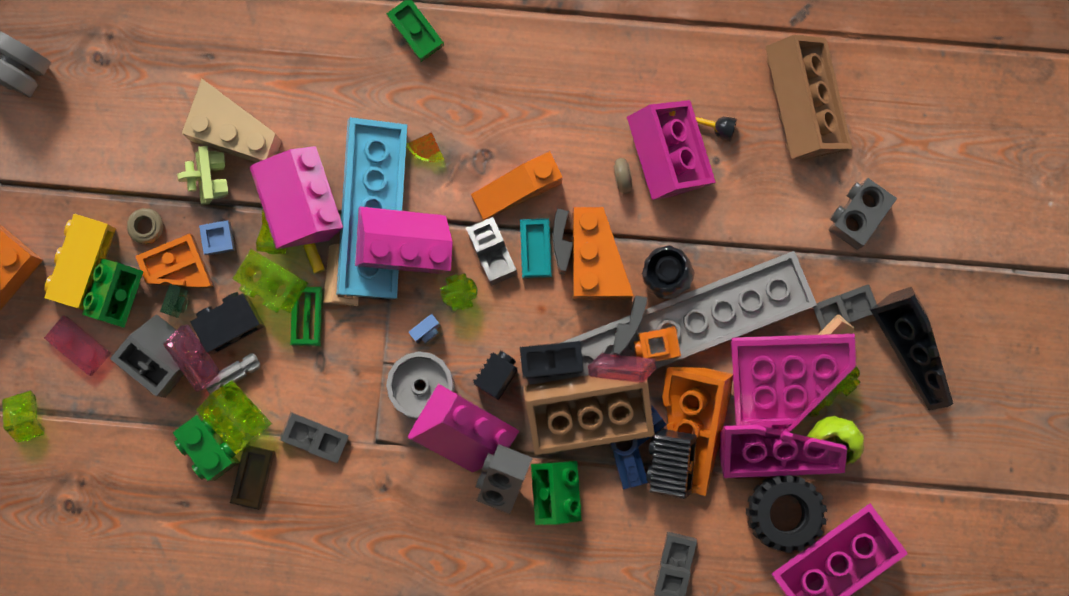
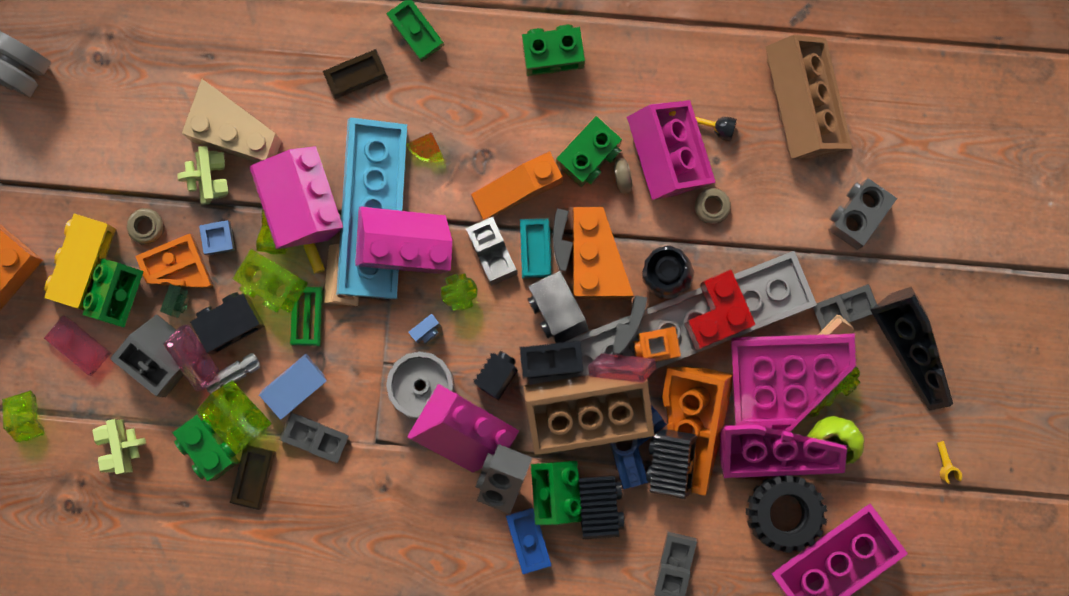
(120, 446): none -> yellowish green hips
(293, 386): none -> medium blue hinge
(355, 74): none -> dark brown tile
(528, 541): none -> blue plate
(553, 50): none -> green brick
(558, 308): none -> brick
(587, 151): none -> green brick
(599, 507): none -> black brick
(721, 197): none -> dark tan piece
(727, 315): none -> red brick
(947, 465): none -> yellow hand

